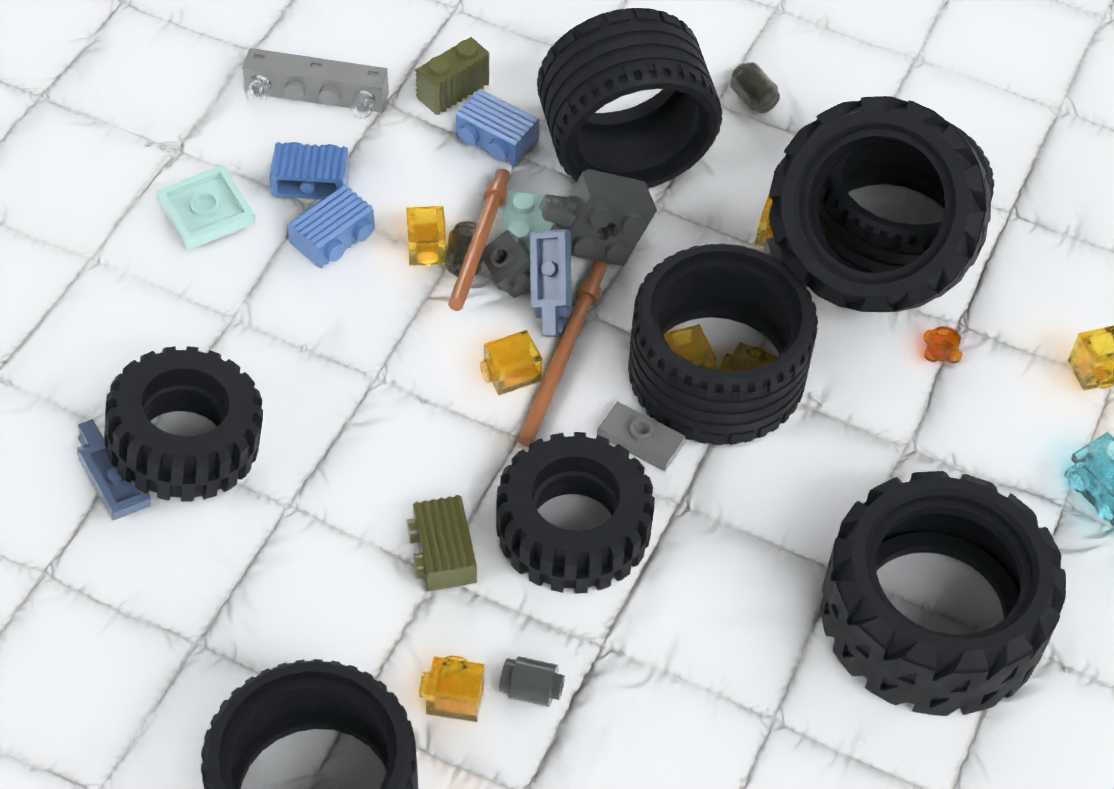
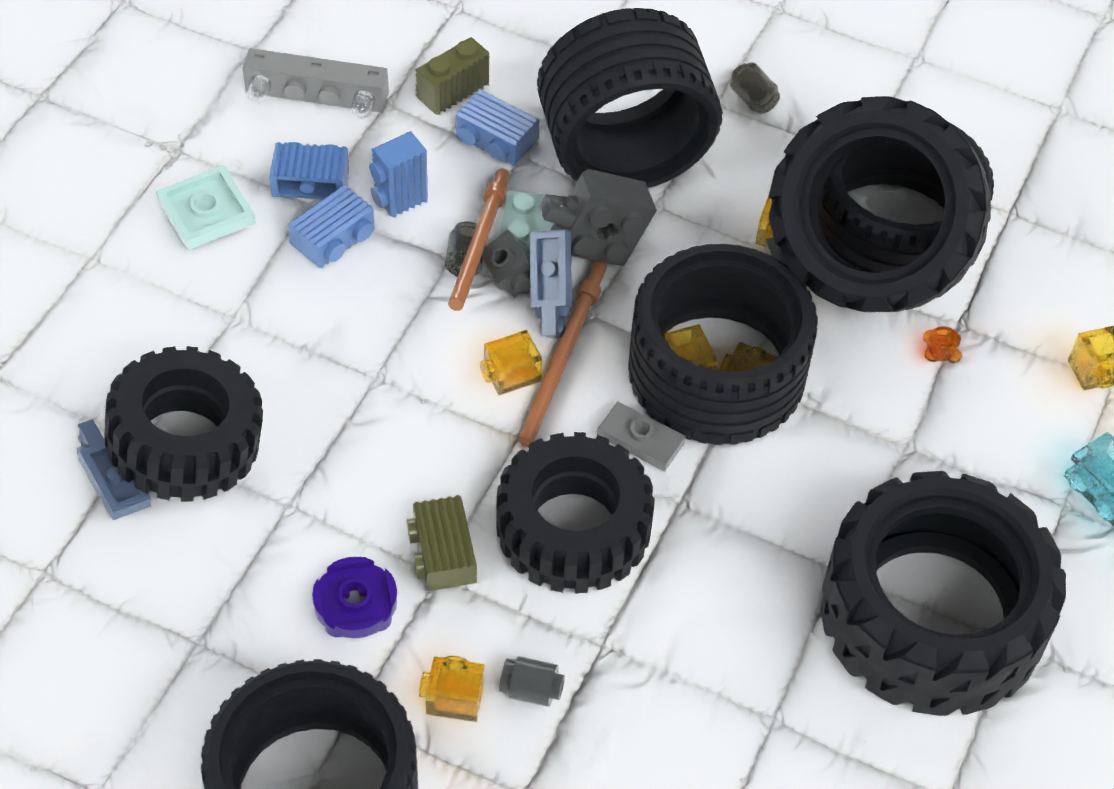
(359, 619): none -> dark purple plate
(399, 174): none -> medium blue brick
(426, 235): clear yellow brick -> none

